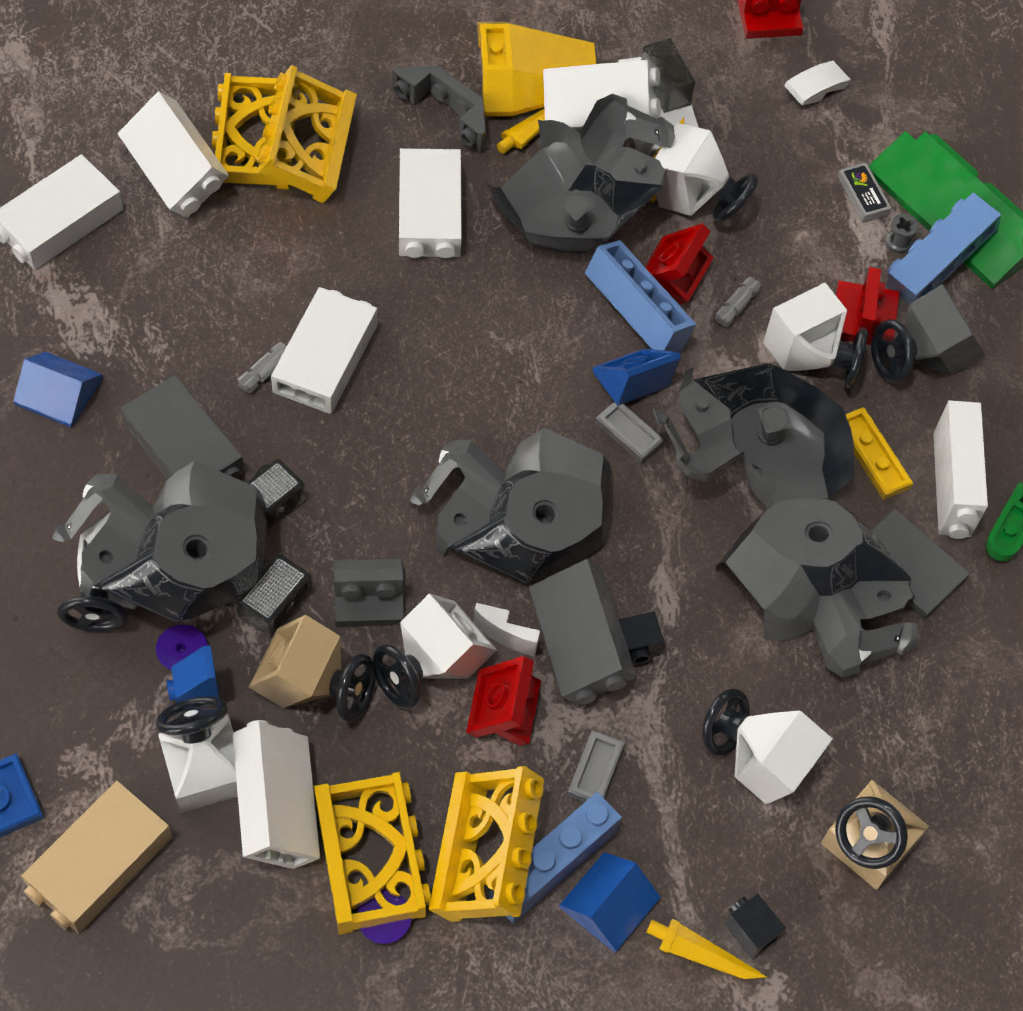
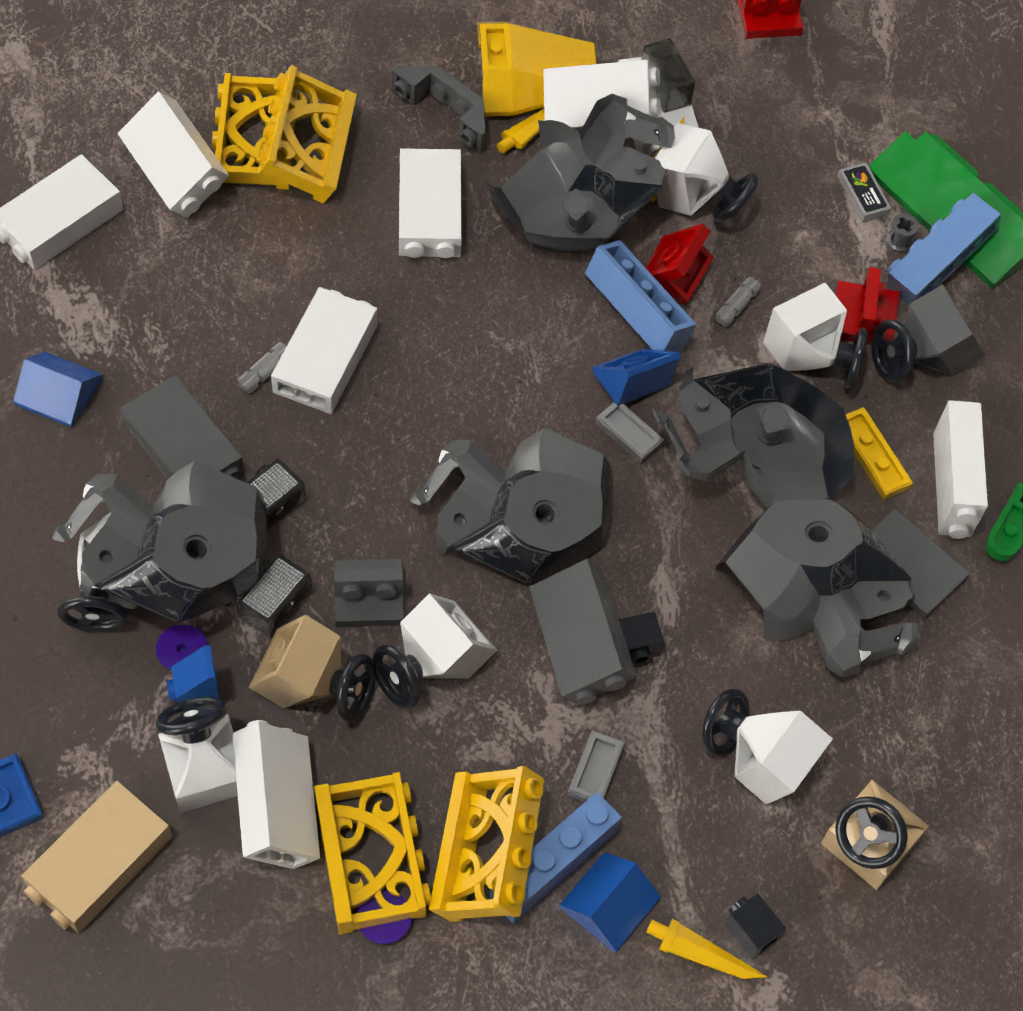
(495, 624): white slope -> none
(505, 701): red bracket -> none
(815, 82): white slope -> none

